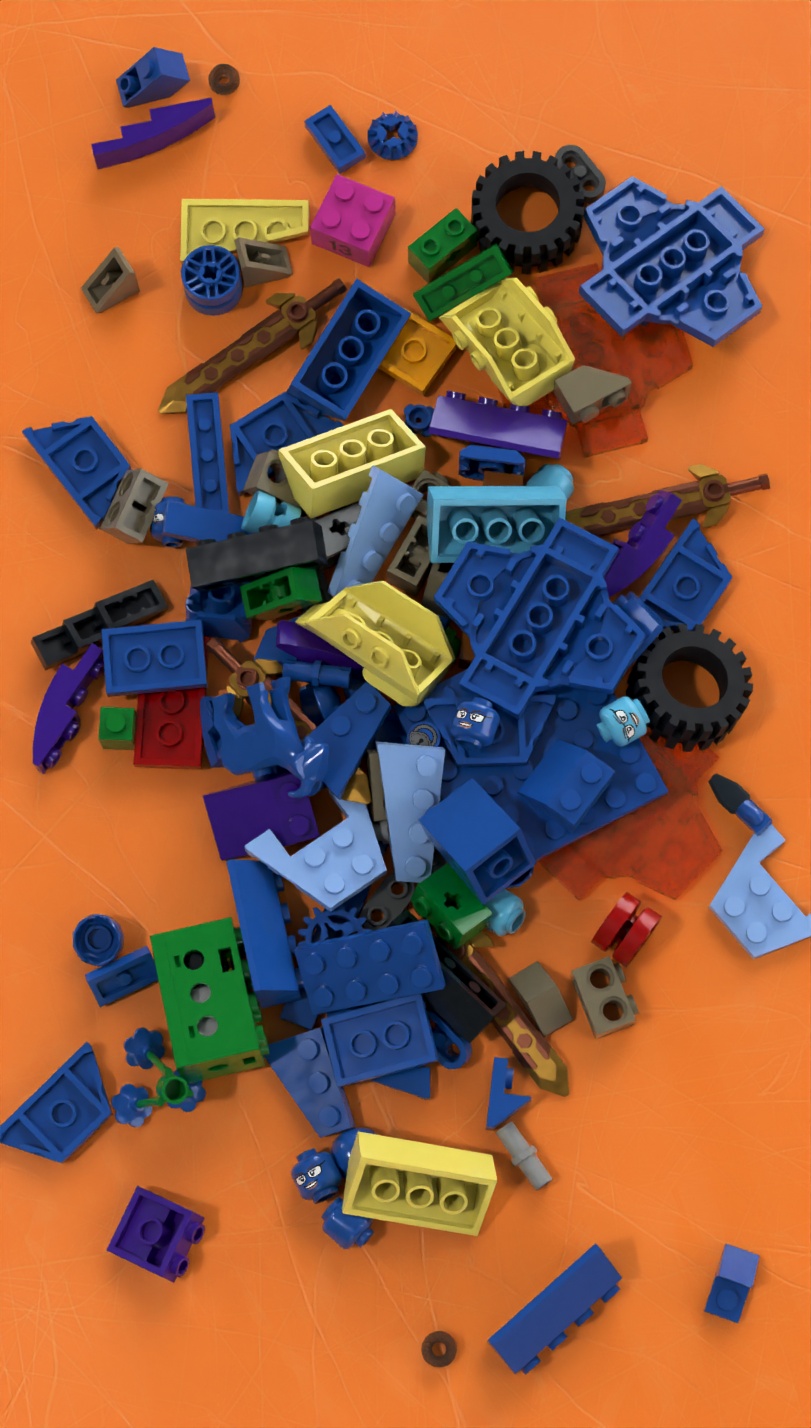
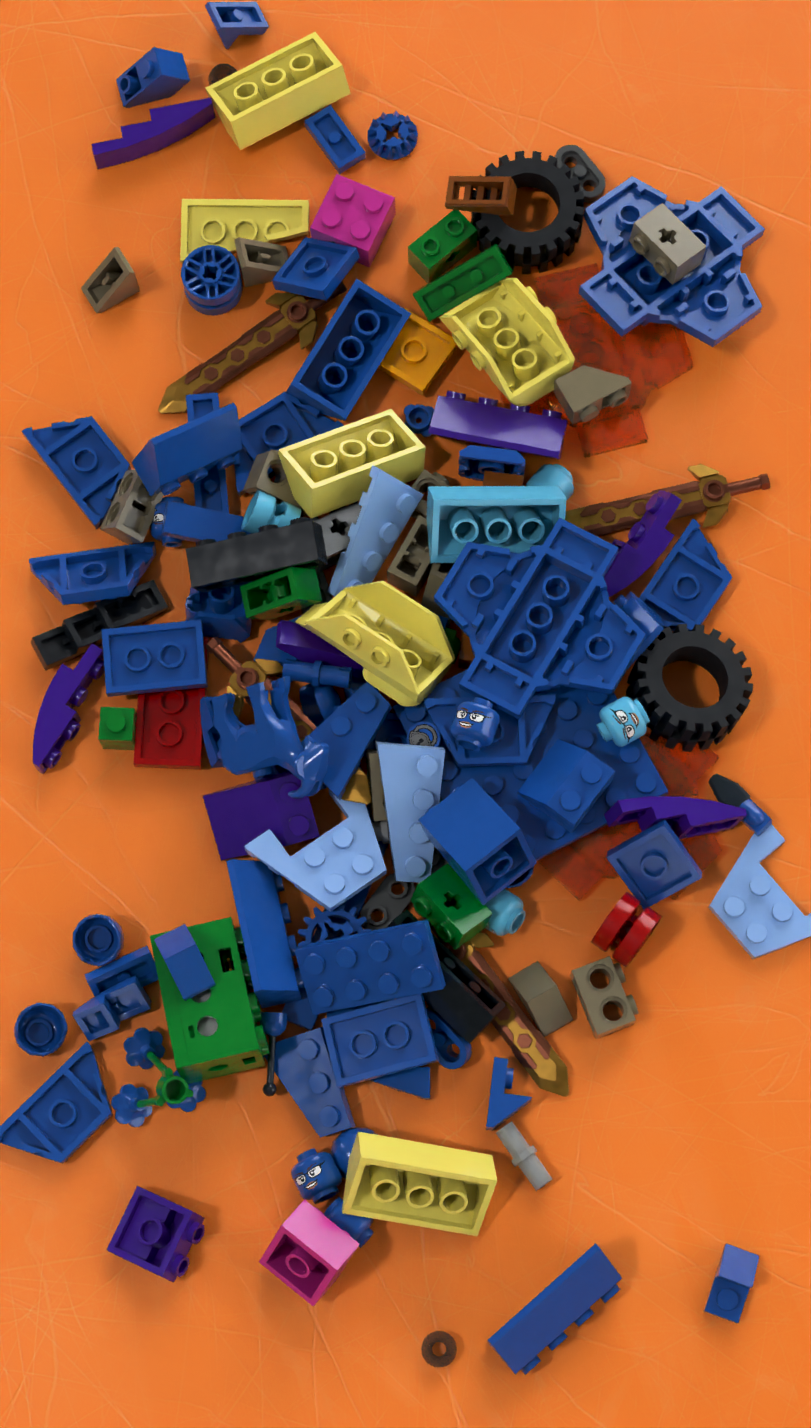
(40, 1029): none -> blue hair
(94, 573): none -> blue wing
(106, 1010): none -> blue slope
(184, 962): none -> blue slope
(190, 451): none -> blue slope
(236, 19): none -> blue slope
(273, 1025): none -> hinge
(278, 90): none -> light yellow slope
(309, 1252): none -> dark pink brick
(315, 268): none -> blue plate
(482, 183): none -> dark orange slope
(654, 864): none -> blue plate
(667, 243): none -> dark tan brick
(684, 815): none -> dark purple slope

